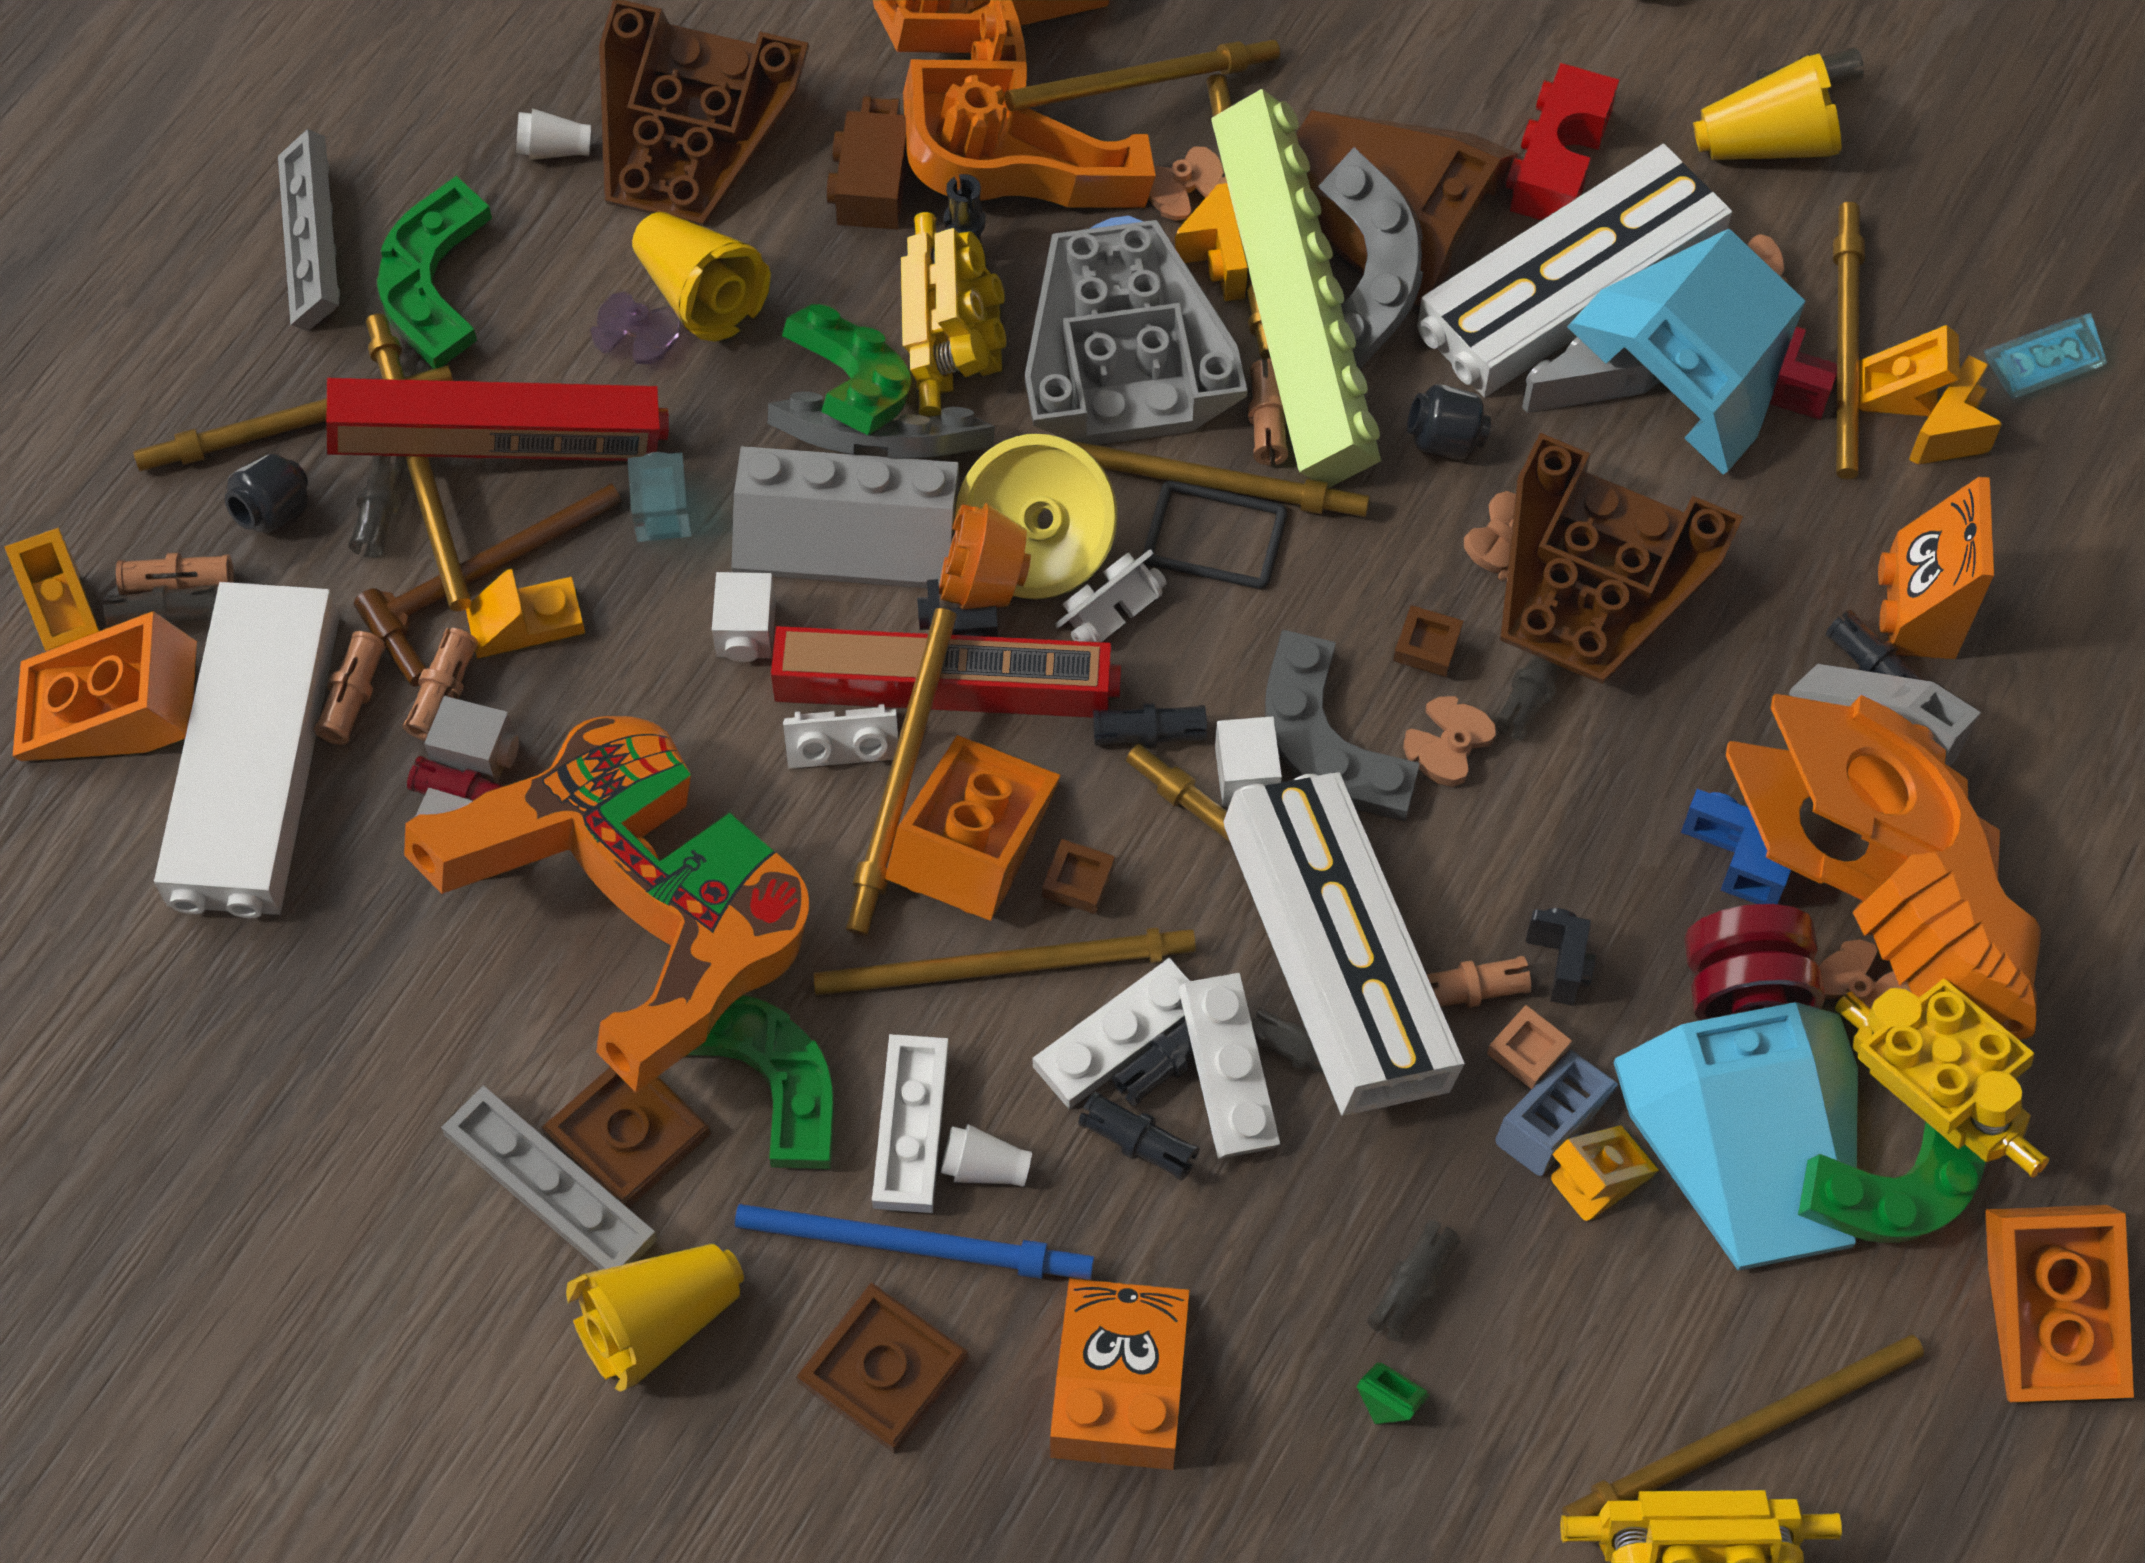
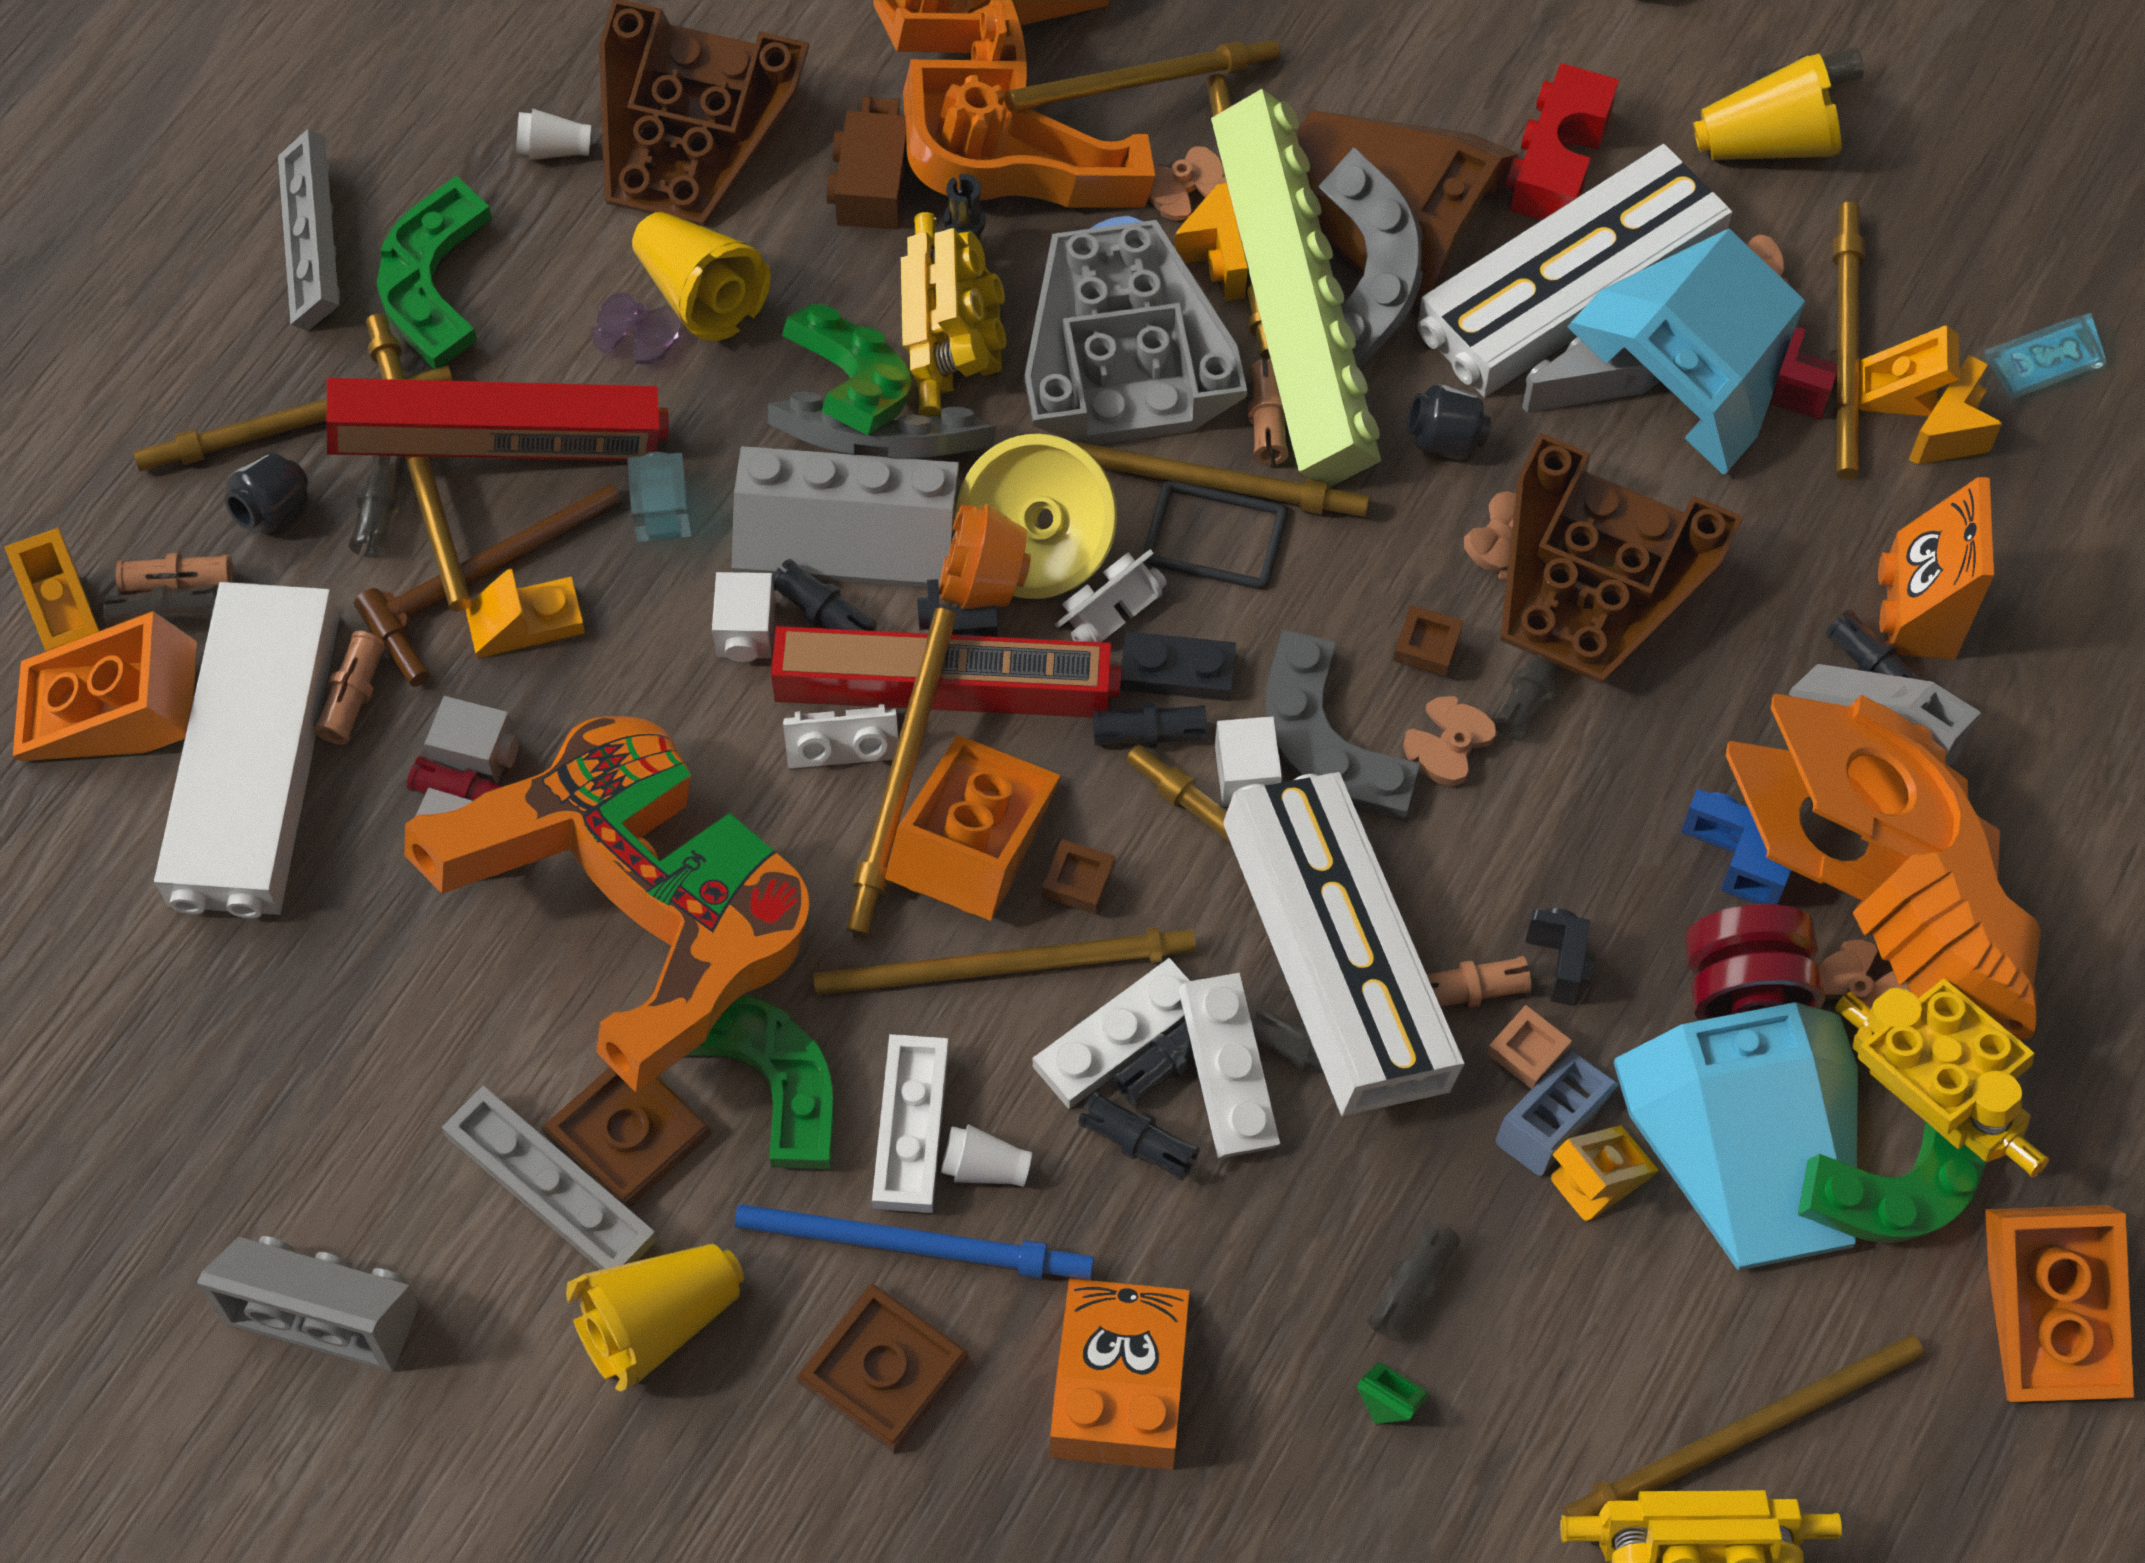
(311, 1300): none -> light grey slope
(440, 680): nougat pin -> none
(820, 602): none -> black pin
(1177, 666): none -> black plate

